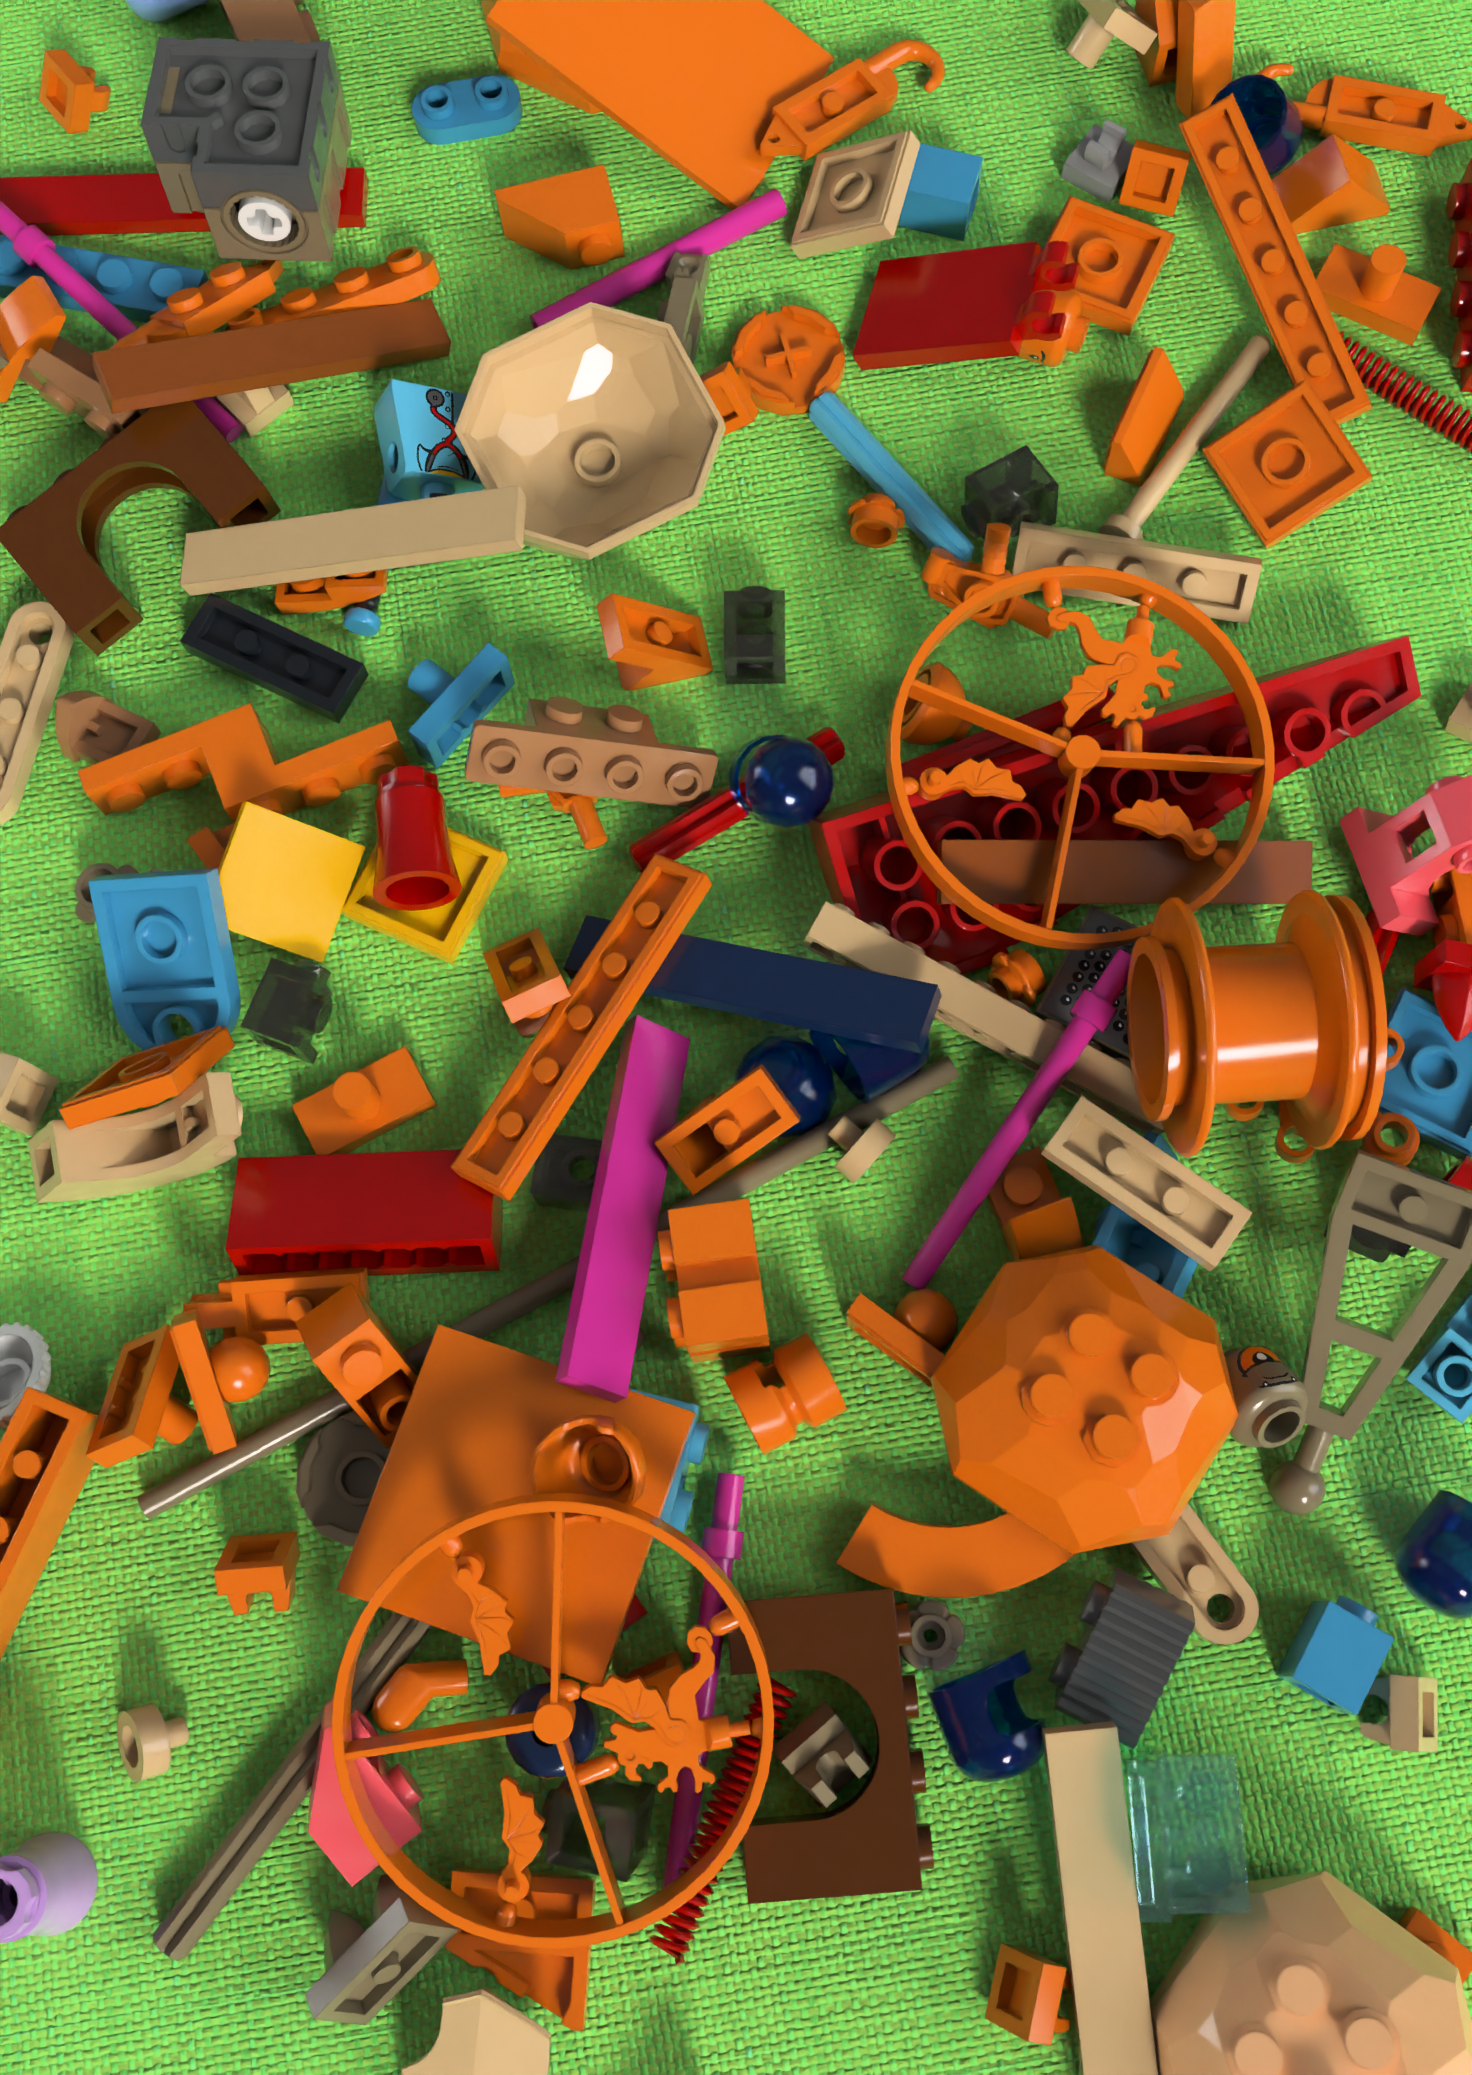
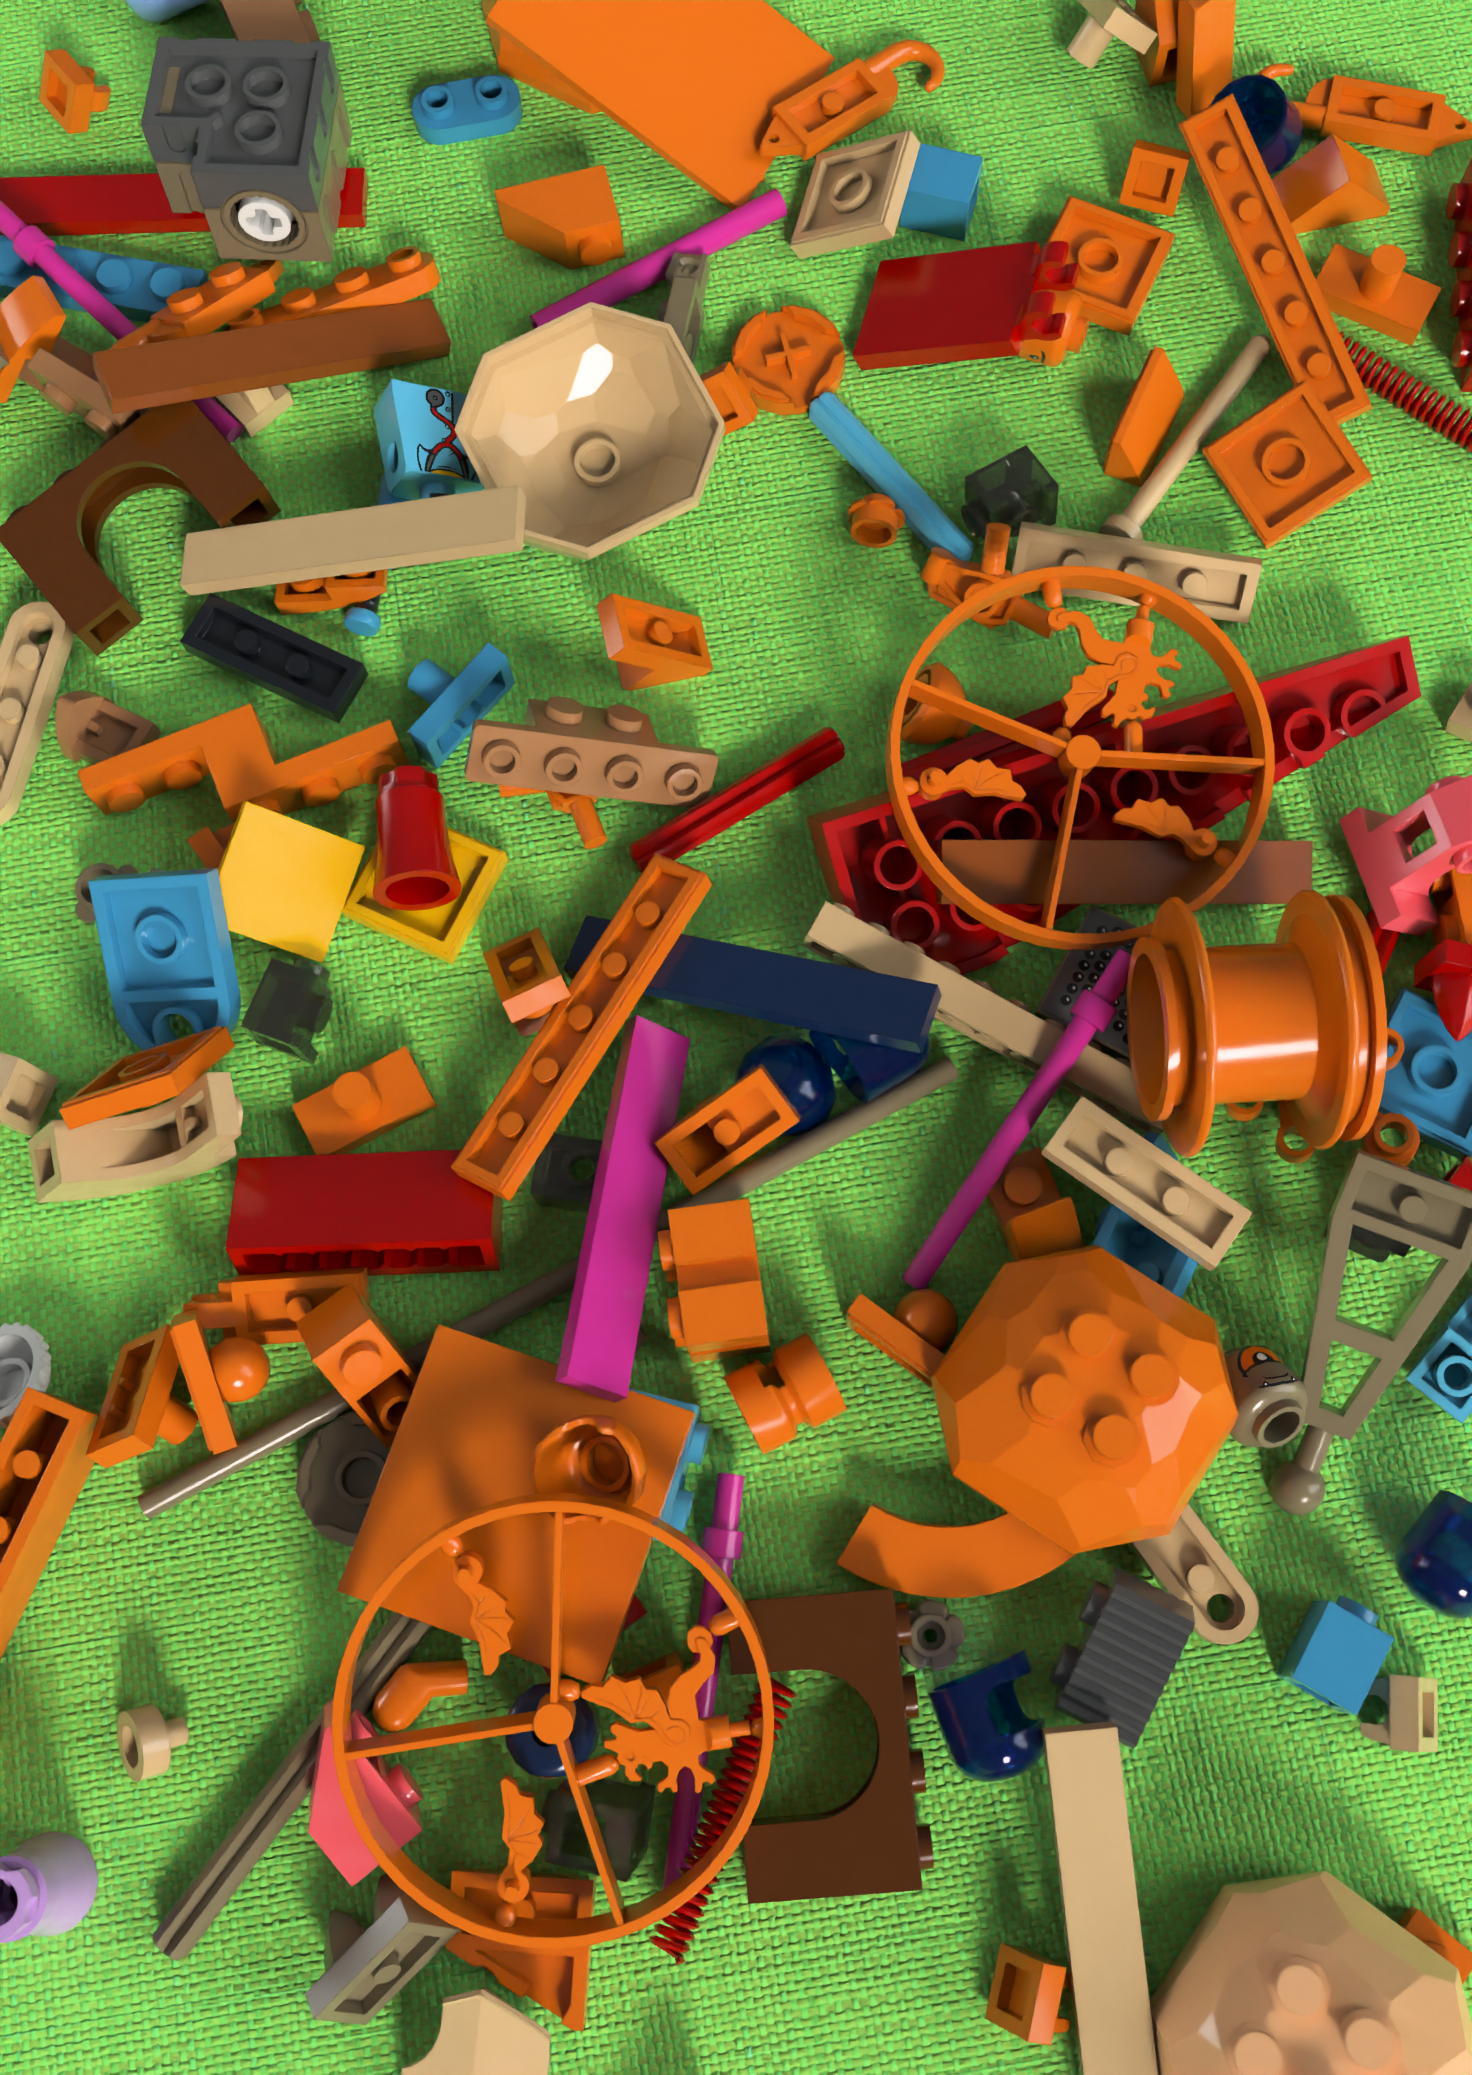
(258, 1565): orange tile -> none
(754, 636): clear smoke brick -> none
(784, 781): clear blue helmet -> none
(823, 1755): dark tan tile -> none
(860, 1146): tan tile -> none
(1016, 976): orange plate -> none
(1100, 161): light grey tile -> none
(1187, 1835): clear light blue bracket -> none

